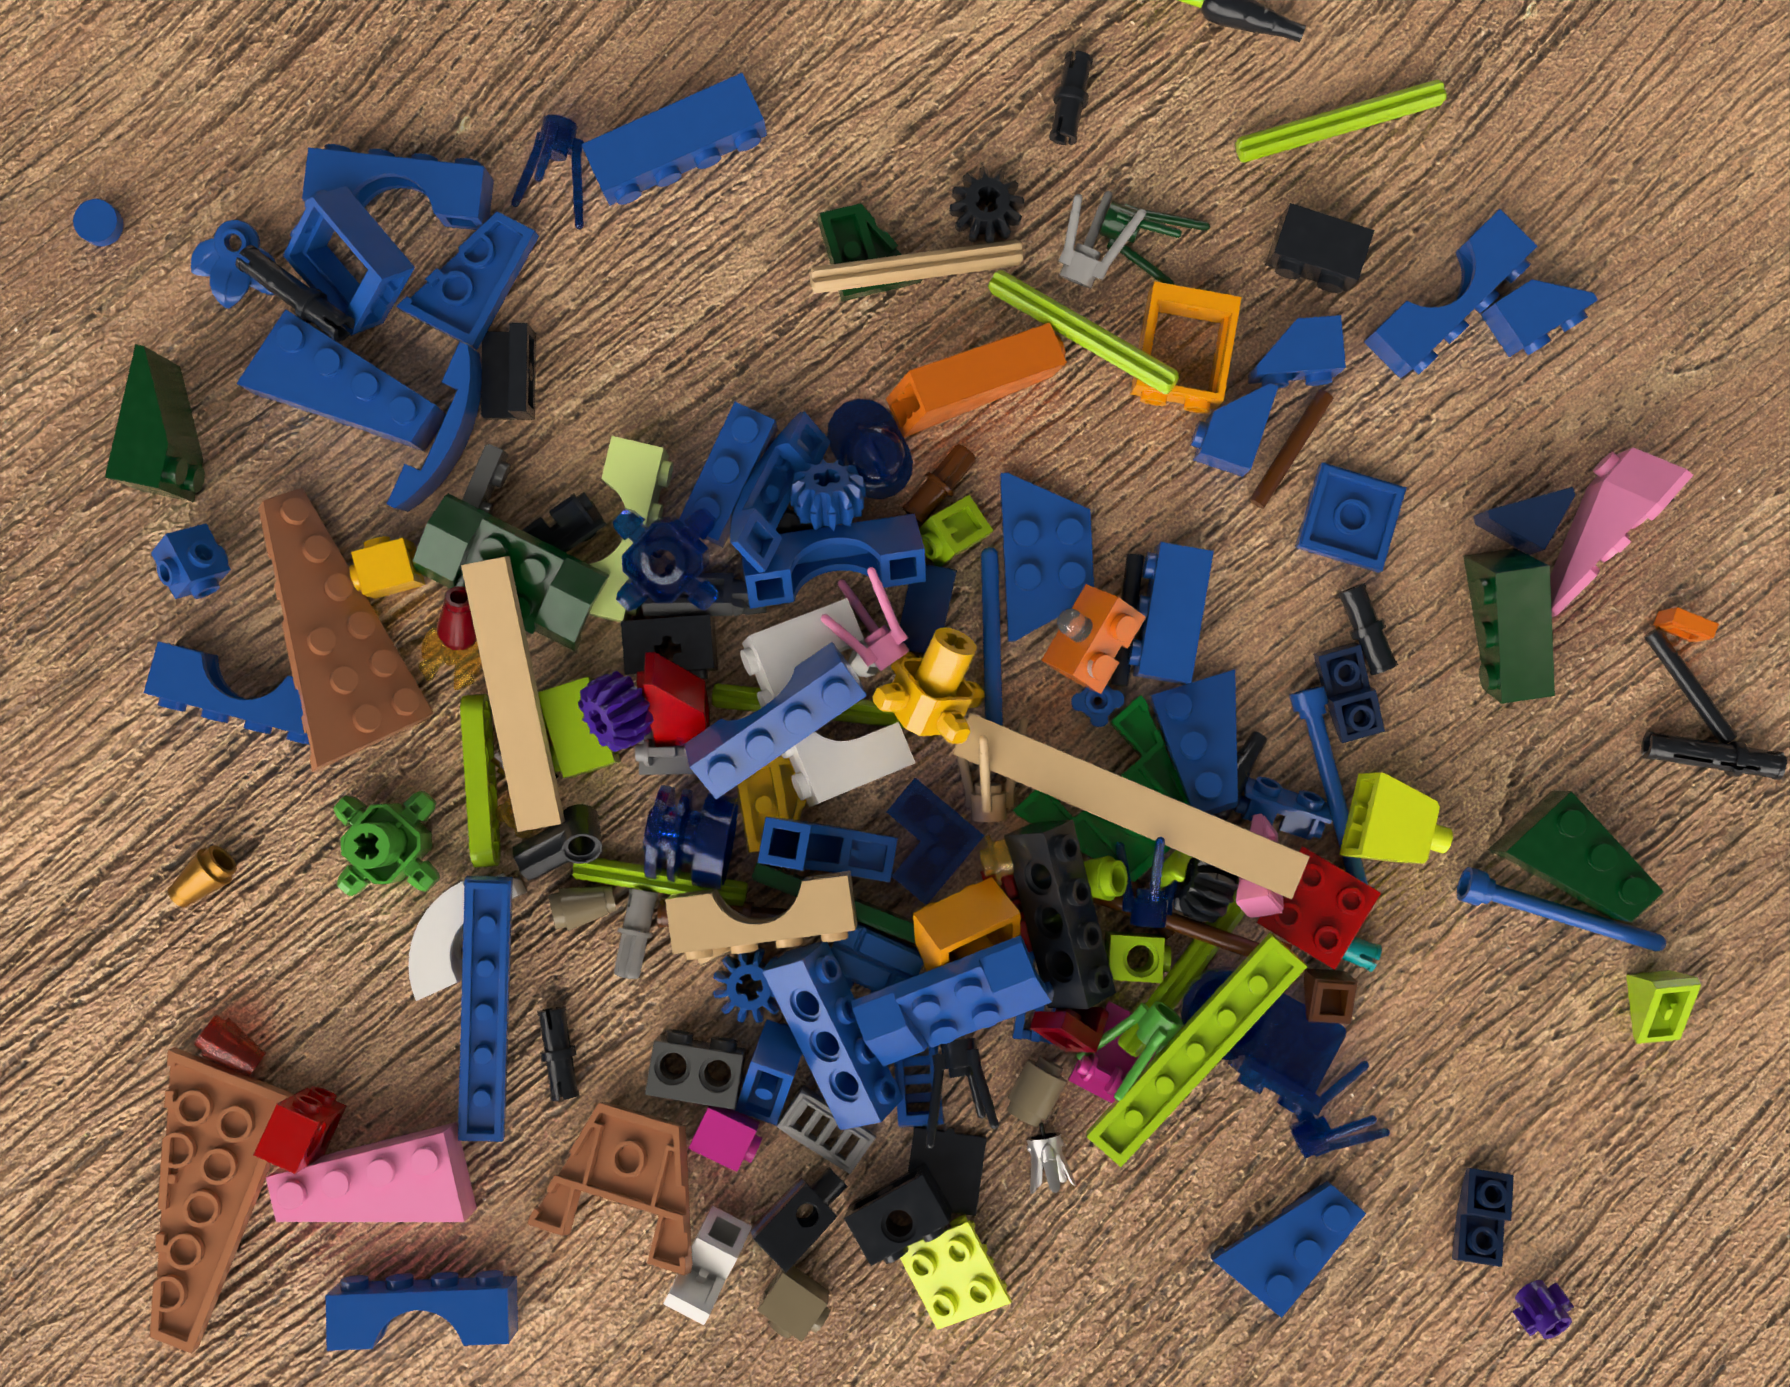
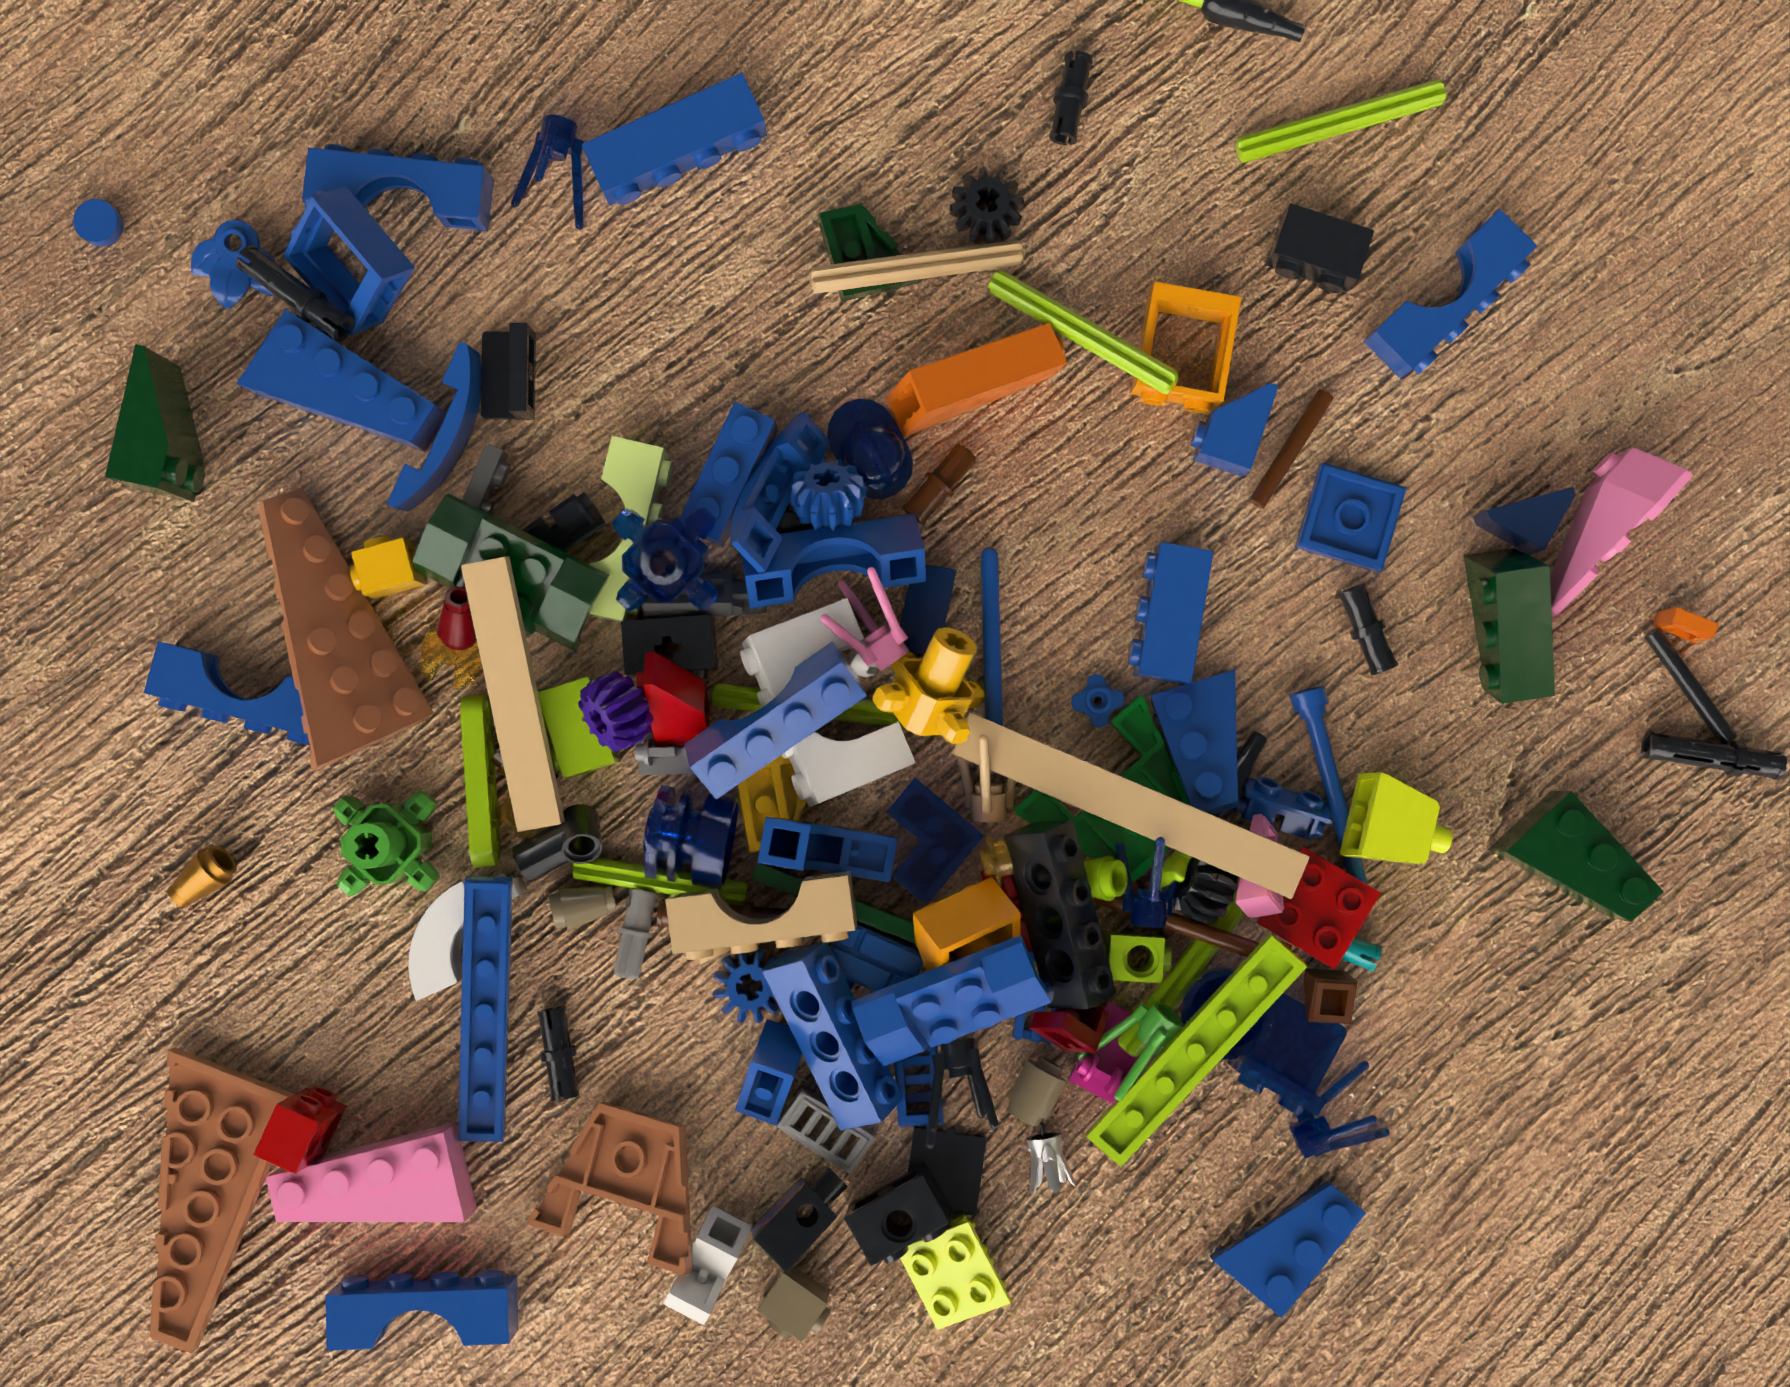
(191, 562): blue brick -> none
(229, 1045): clear red cone -> none
(475, 282): blue wing -> none
(695, 1083): dark grey brick -> none
(726, 1137): dark pink brick -> none
(953, 531): lime bracket -> none
(1043, 554): blue wing -> none
(1082, 263): light grey plant -> none
(1092, 637): orange piece -> none
(1120, 215): dark green plant -> none
(1130, 595): black bar -> none
(1306, 351): blue slope -> none
(1350, 698): dark blue slope -> none
(1478, 888): blue piece -> none
(1481, 1217): dark blue slope -> none
(1533, 311): blue slope -> none
(1543, 1309): dark purple gear -> none
(1660, 1004): lime slope -> none

